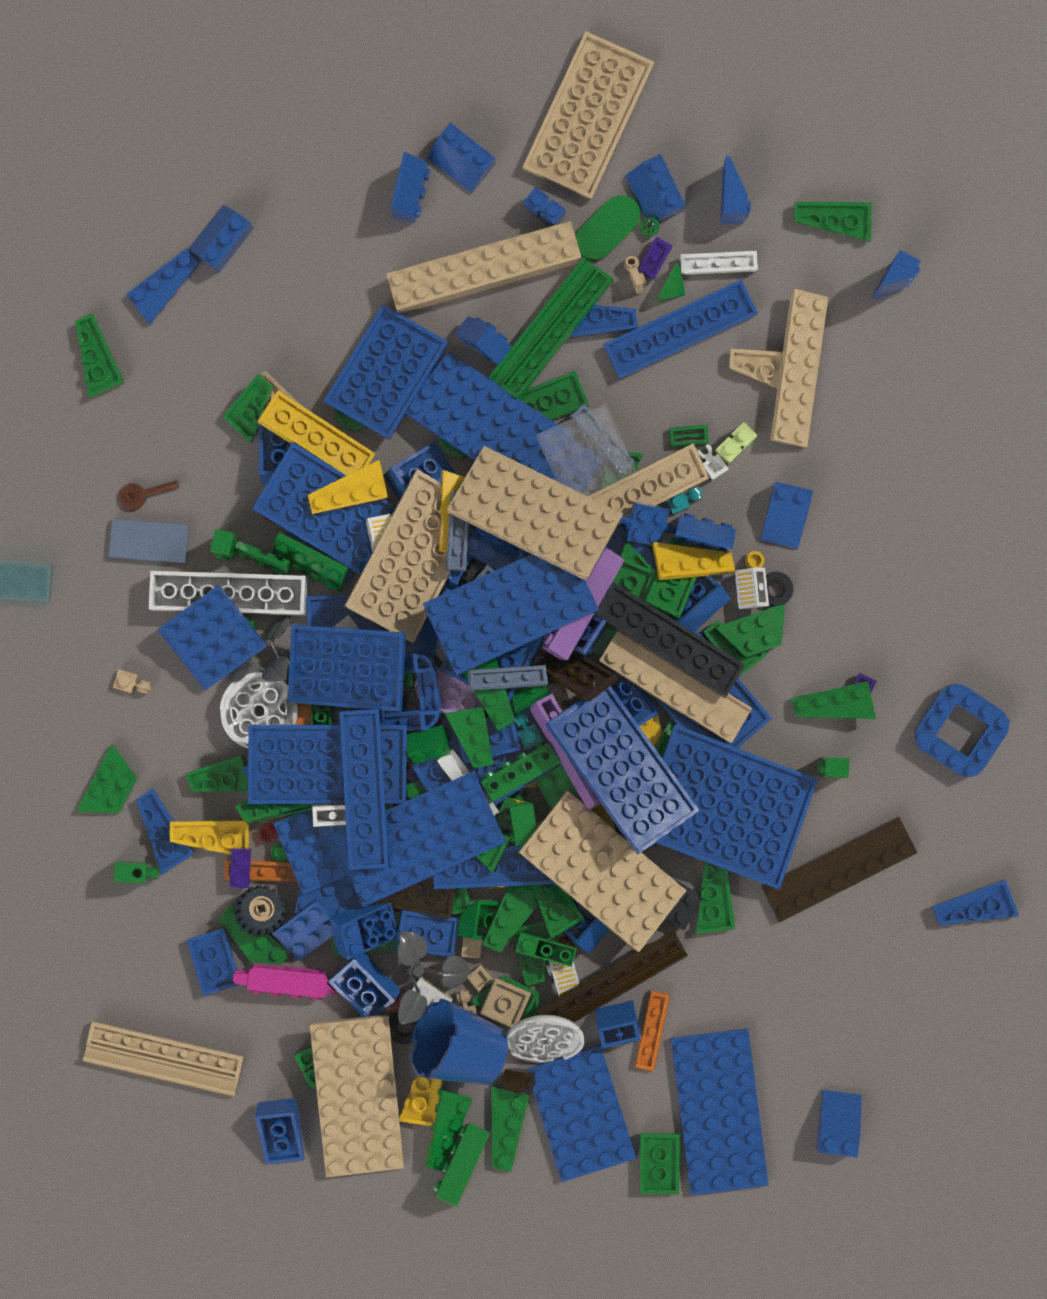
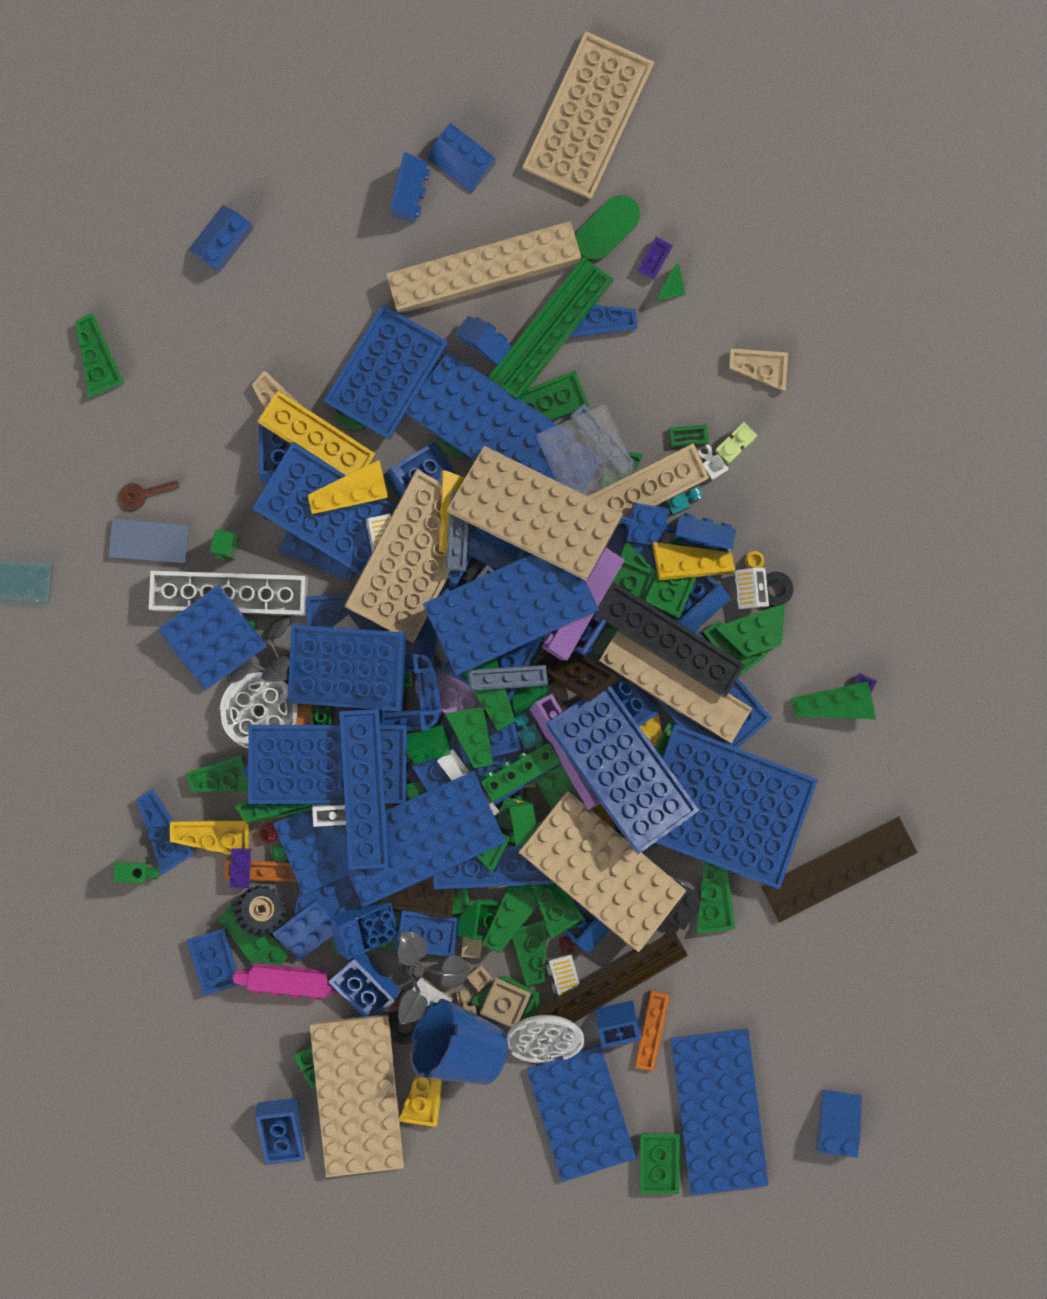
(110, 785): green wing -> none
(127, 681): tan plate -> none
(162, 285): blue wing -> none
(163, 1058): tan plate -> none
(249, 407): green wing -> none
(269, 560): green wing -> none
(310, 562): green plate -> none
(448, 1121): green wing -> none
(461, 1165): green wedge -> none
(507, 1122): green wing -> none
(519, 1080): dark brown brick -> none
(544, 948): green slope -> none
(551, 213): blue piece -> none
(636, 278): tan plate -> none
(649, 227): green tile -> none
(655, 189): blue slope -> none
(680, 329): blue plate -> none
(718, 262): white plate -> none
(733, 196): blue slope -> none
(786, 515): blue slope -> none
(799, 368): tan plate -> none
(833, 767): green brick -> none
(843, 218): green wing -> none
(898, 275): blue slope -> none
(944, 753): blue plate -> none
(981, 904): blue wing -> none

